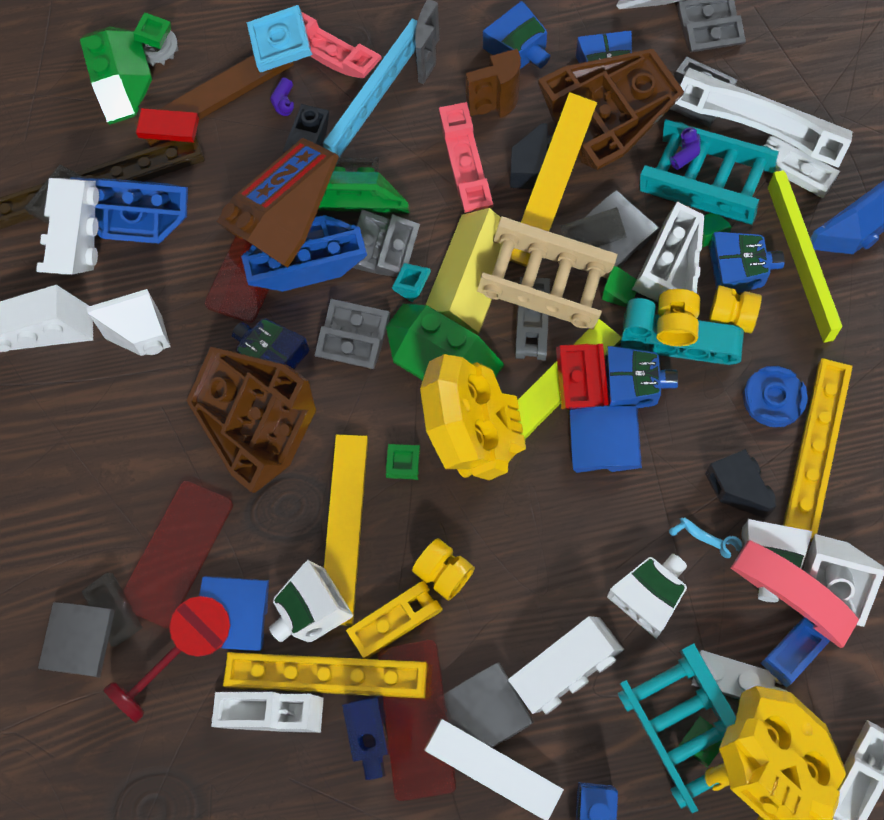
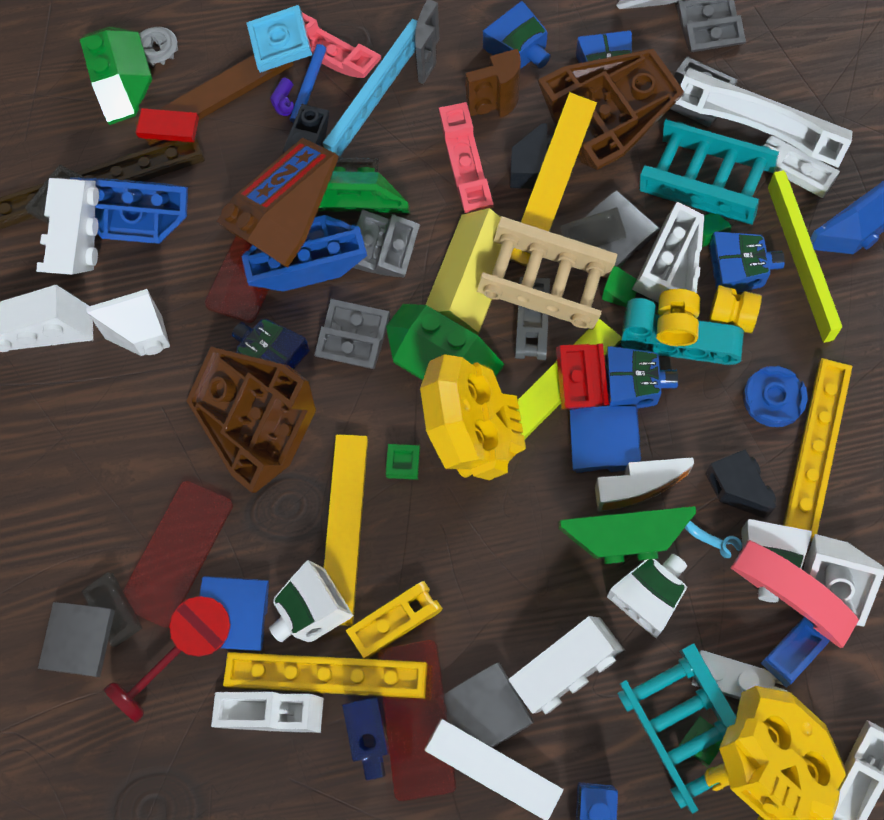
(152, 30): green plate -> none
(309, 79): none -> blue piece
(411, 281): teal slope -> none
(443, 569): yellow wheel -> none
(628, 533): none -> green wedge
(640, 482): none -> white slope
(690, 148): dark purple arm -> none

